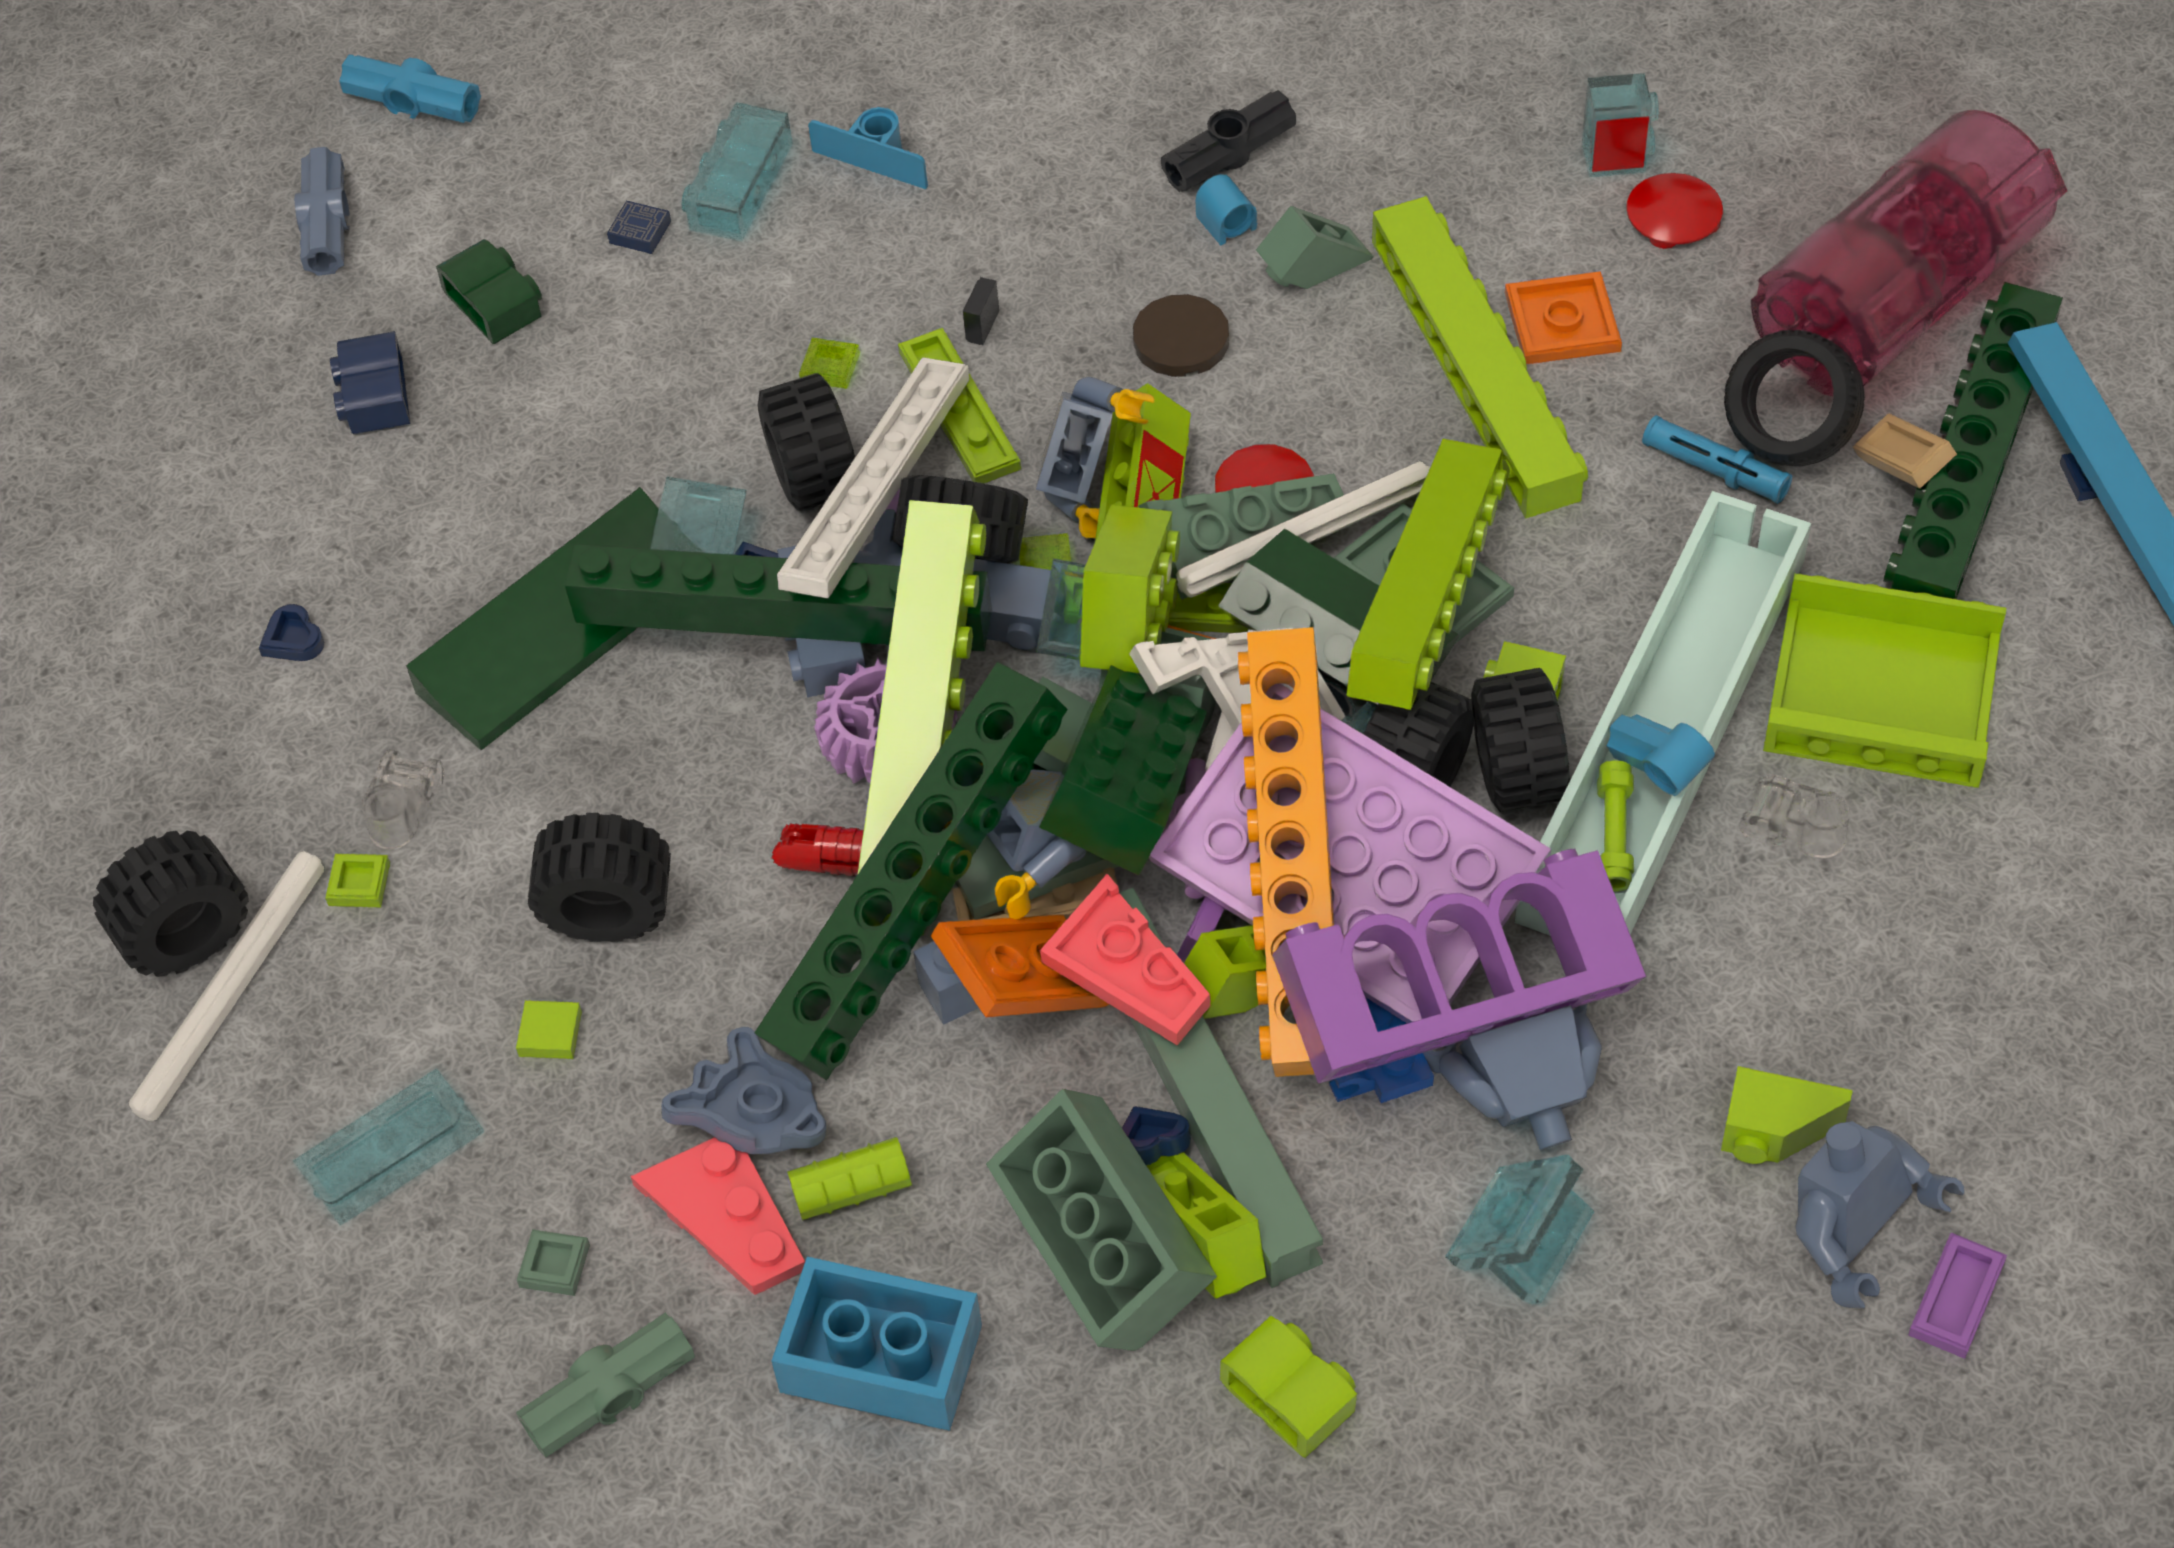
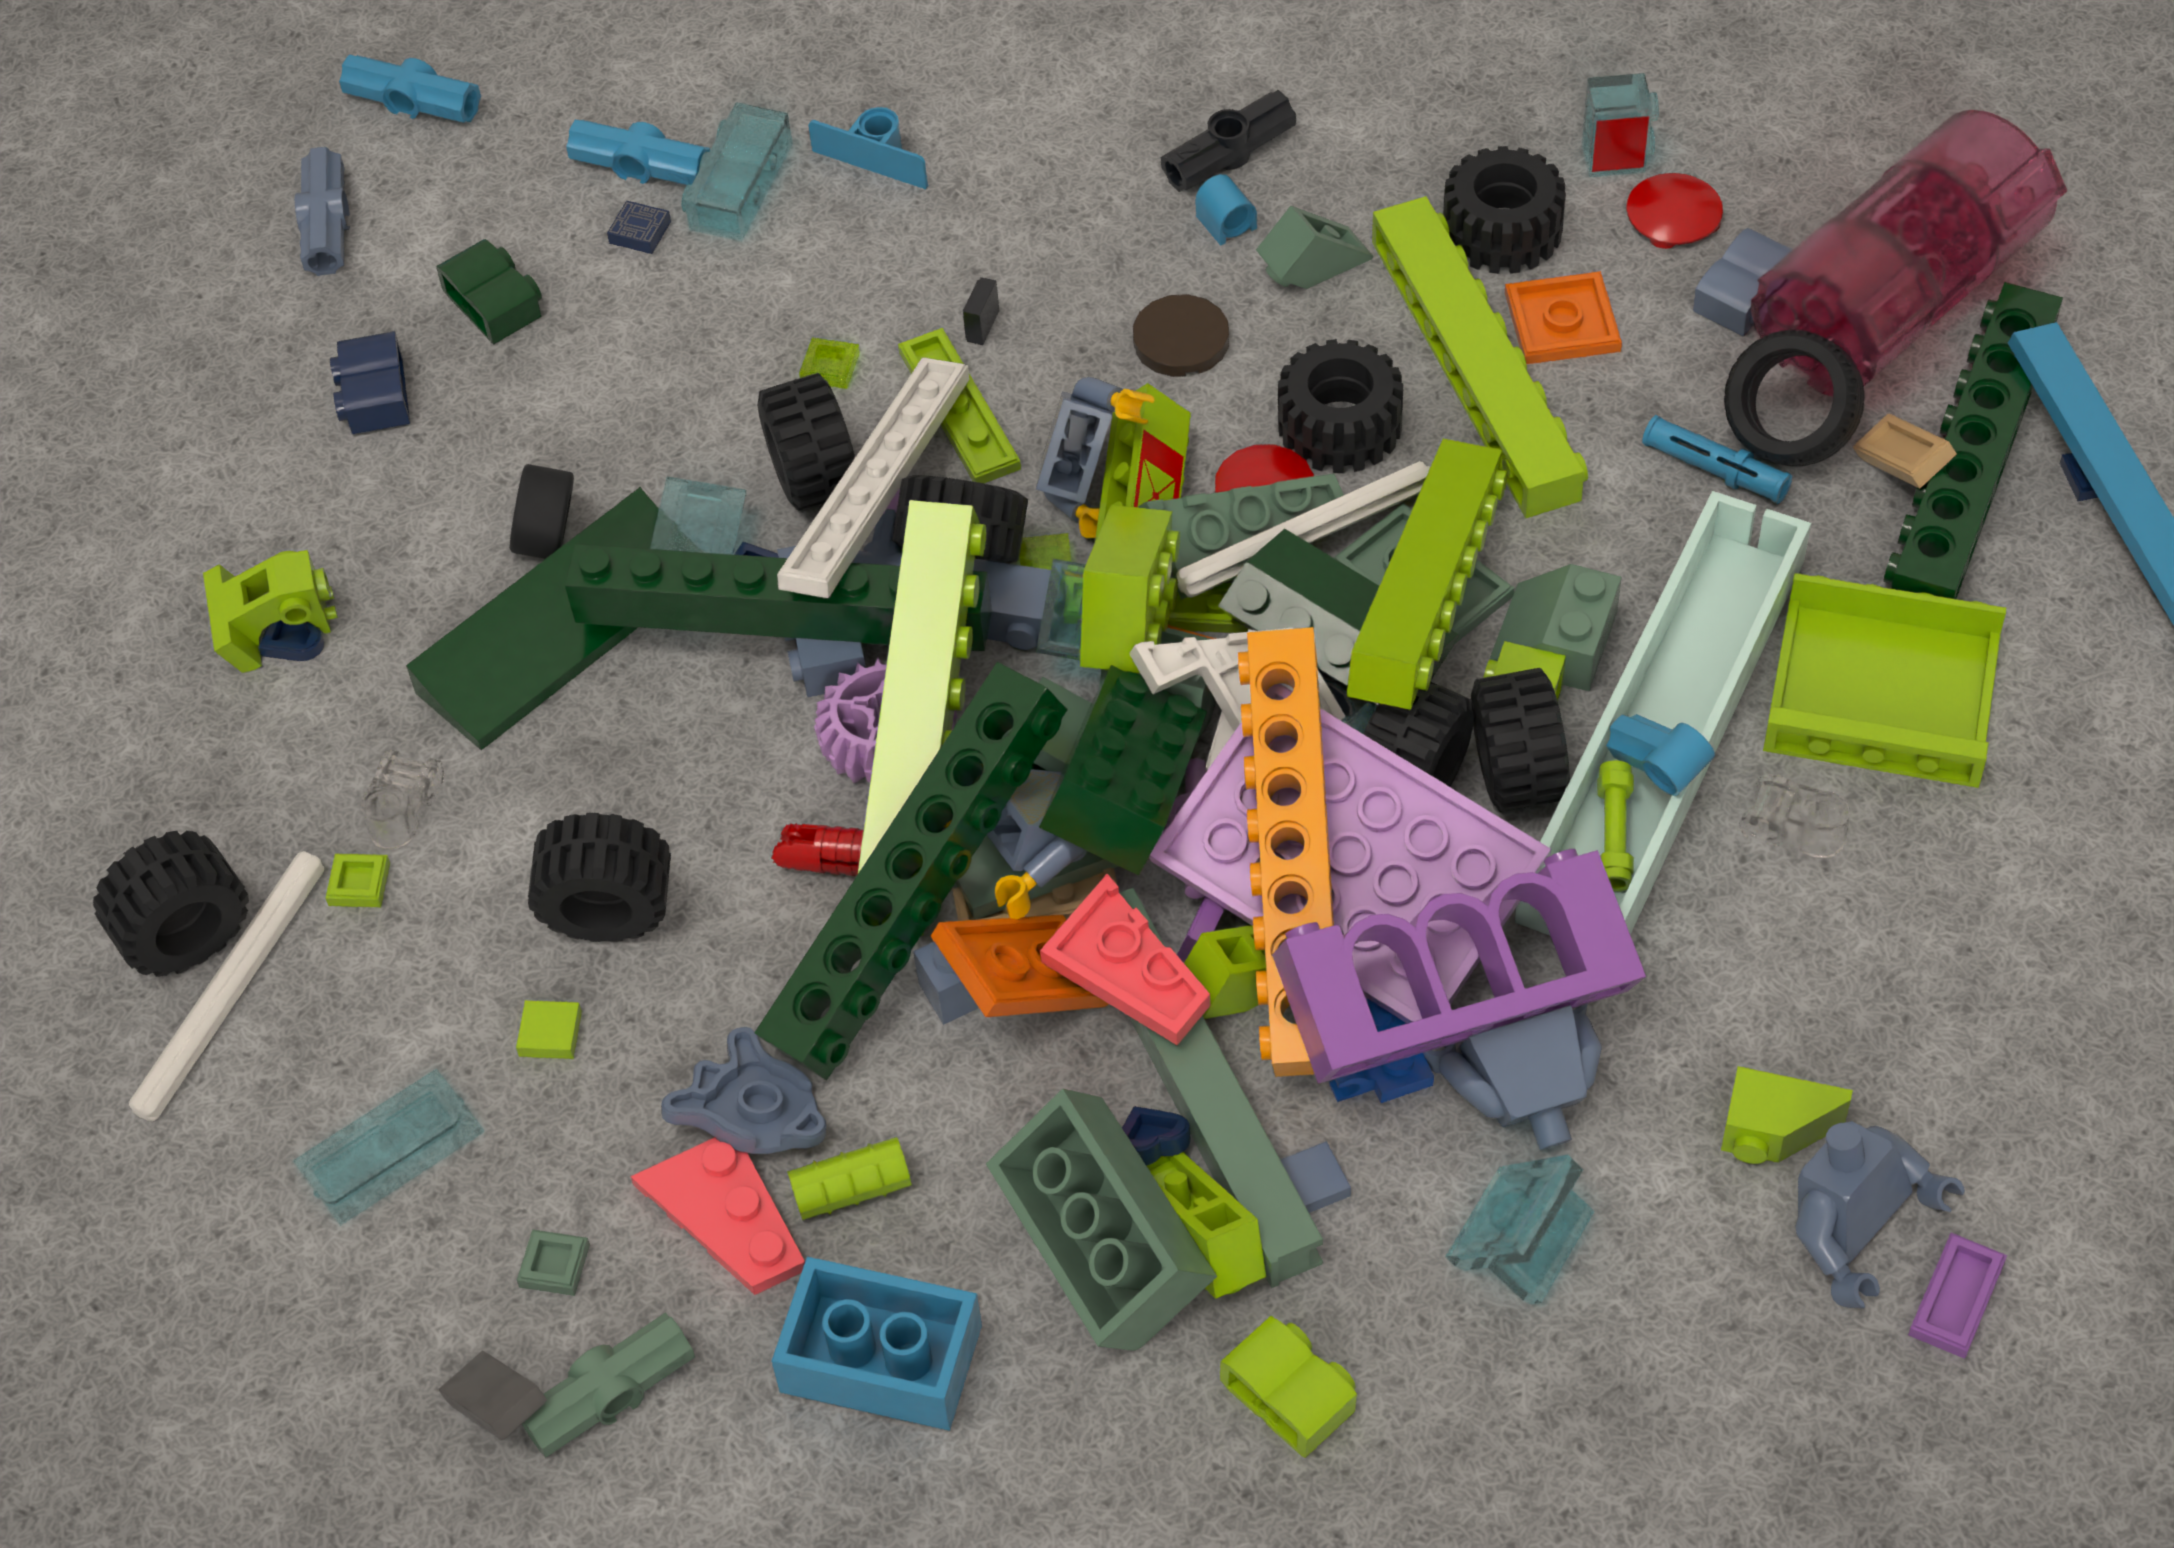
(242, 609): none -> lime tile
(492, 1395): none -> flat silver tile
(541, 511): none -> black tyre
(635, 152): none -> dark azure piece
(1317, 1176): none -> sand blue tile
(1340, 434): none -> black tyre
(1505, 235): none -> black tyre
(1564, 614): none -> sand green slope
(1732, 281): none -> sand blue brick

